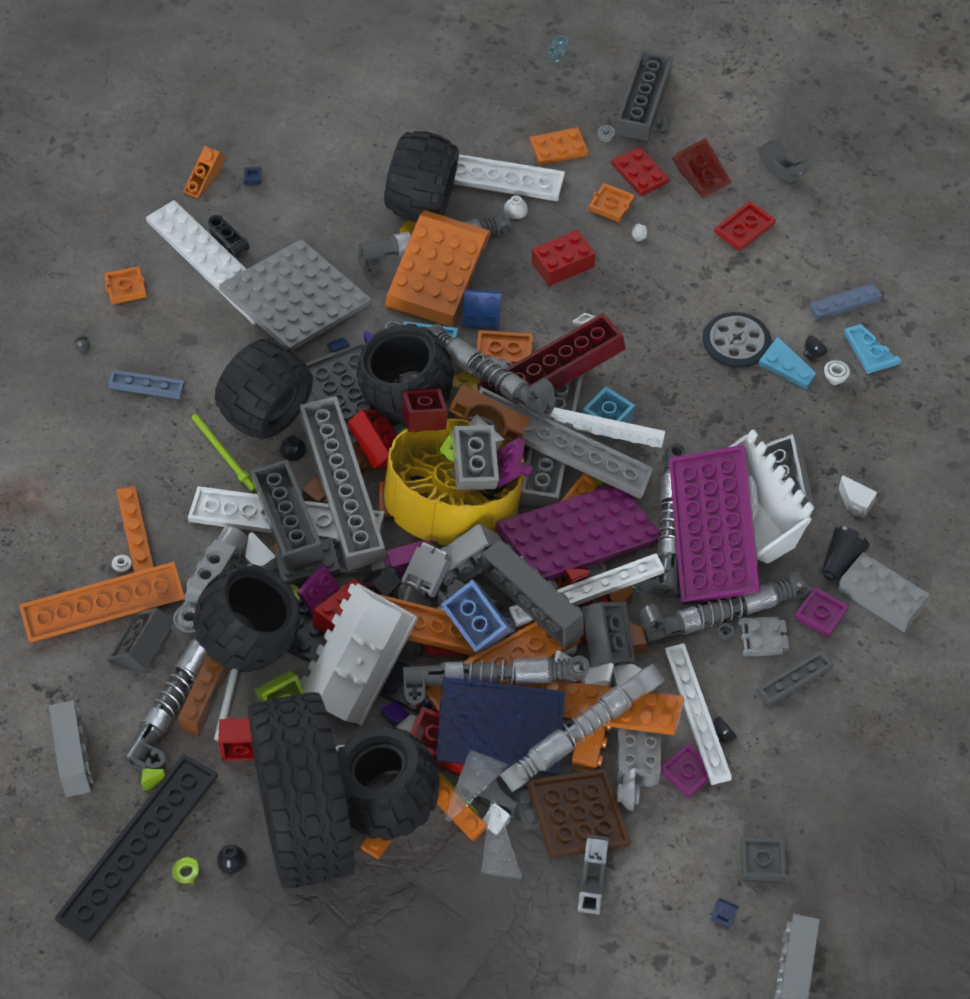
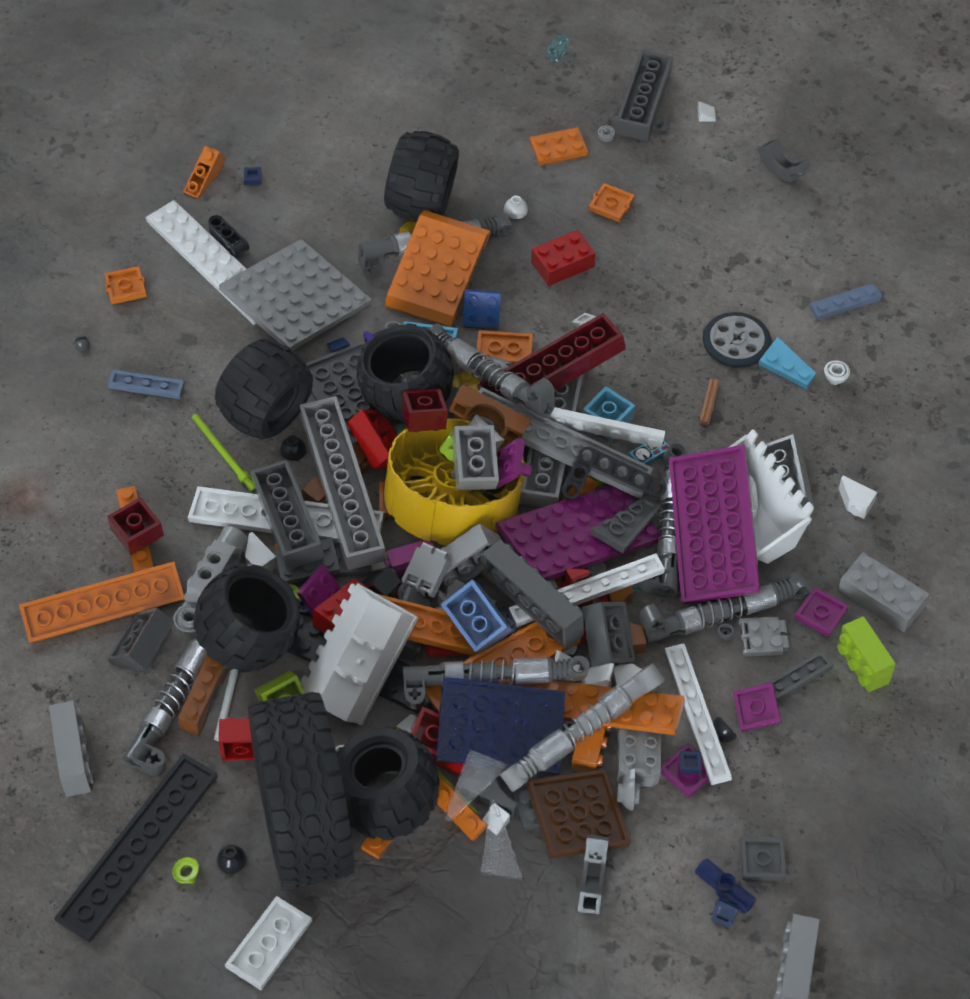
(121, 568): white plate -> none
(135, 525): none -> dark red brick
(151, 778): lime slope -> none
(268, 943): none -> white plate
(394, 713): dark purple slope -> none
(509, 177): white plate -> none
(611, 470): none -> black beam
(626, 525): none -> dark grey wing
(639, 232): white plate -> none
(640, 171): red plate -> none
(648, 454): none -> tile
(690, 762): none -> dark blue plate
(701, 168): clear red slope -> none
(705, 112): none -> white slope
(709, 402): none -> nougat axle
(715, 877): none -> clear blue piece
(744, 226): red plate -> none
(757, 707): none -> magenta plate
(814, 348): black brick -> none
(843, 552): black cone -> none
(866, 654): none -> lime brick
(868, 350): medium azure wing -> none

